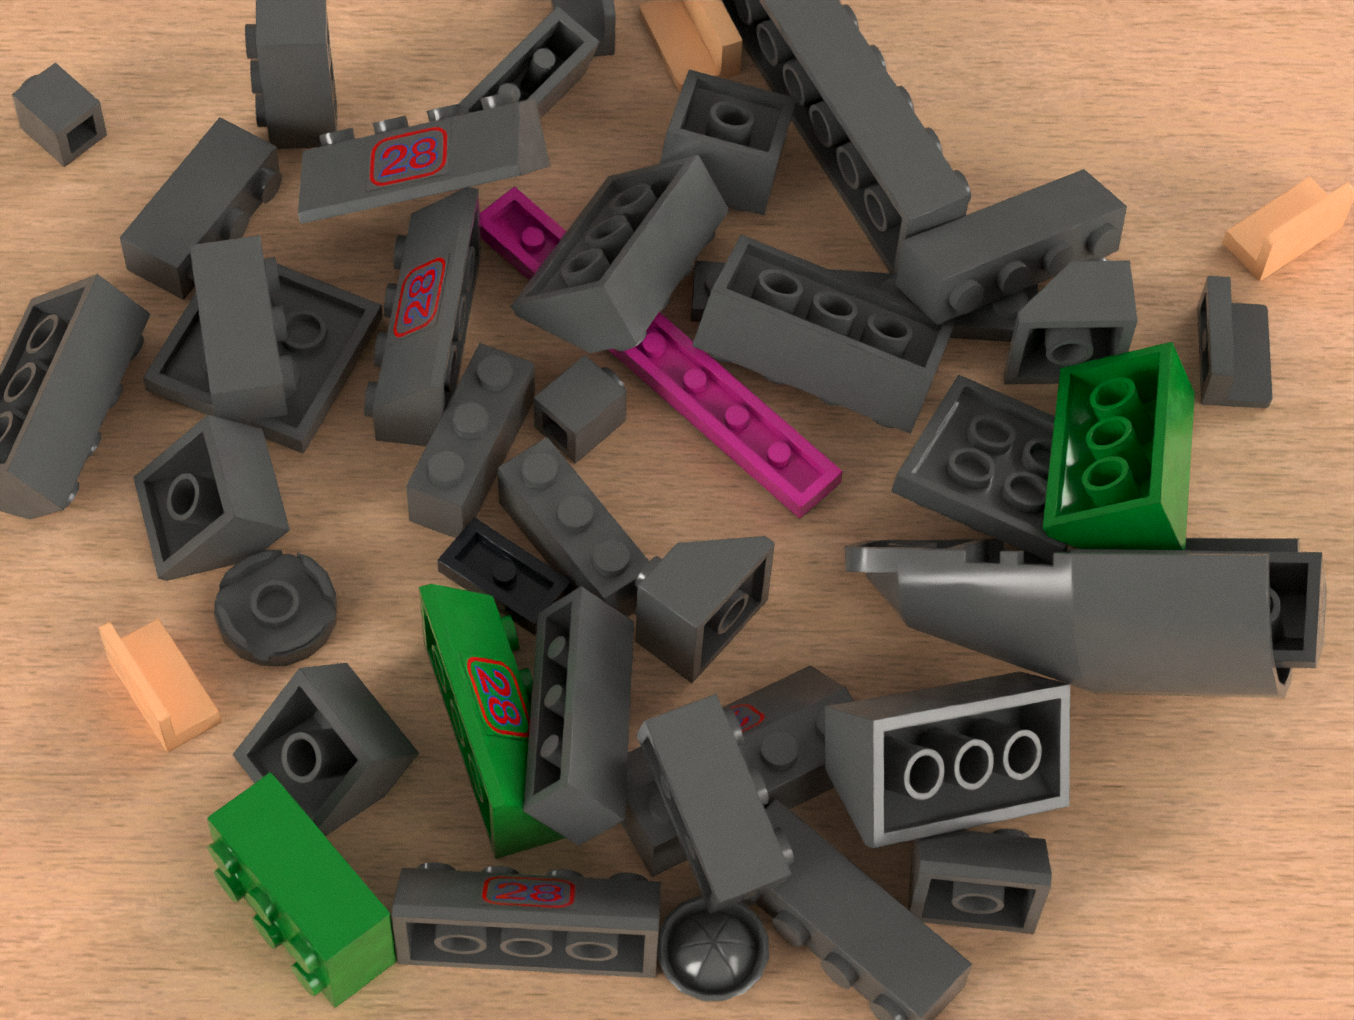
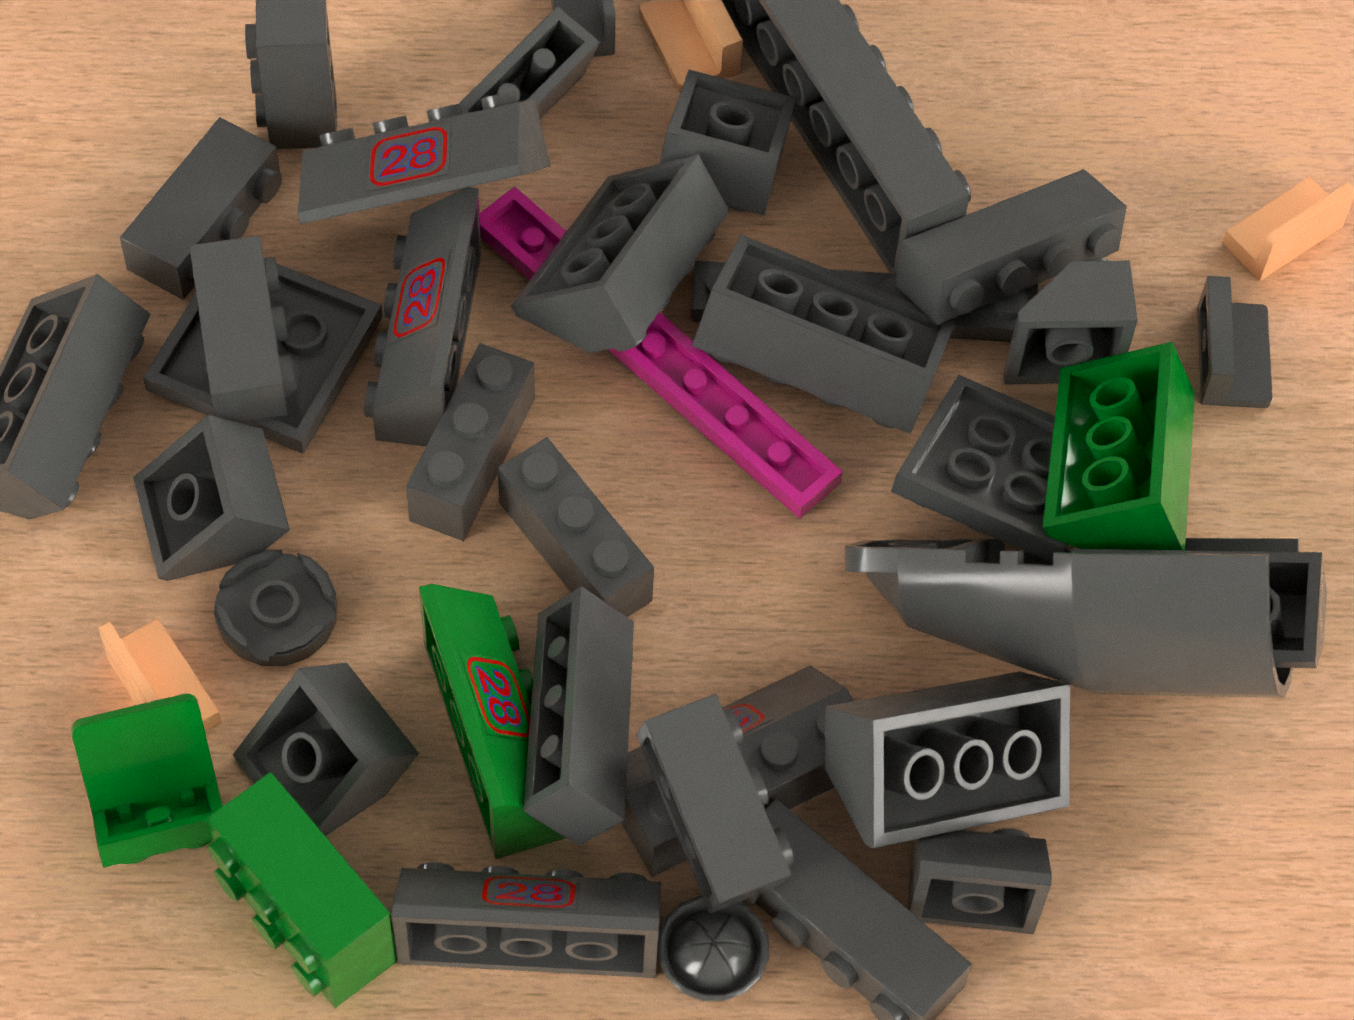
(59, 114): dark grey brick -> none
(147, 778): none -> green bracket
(495, 566): black plate -> none
(580, 408): dark grey brick -> none
(701, 599): dark grey slope -> none

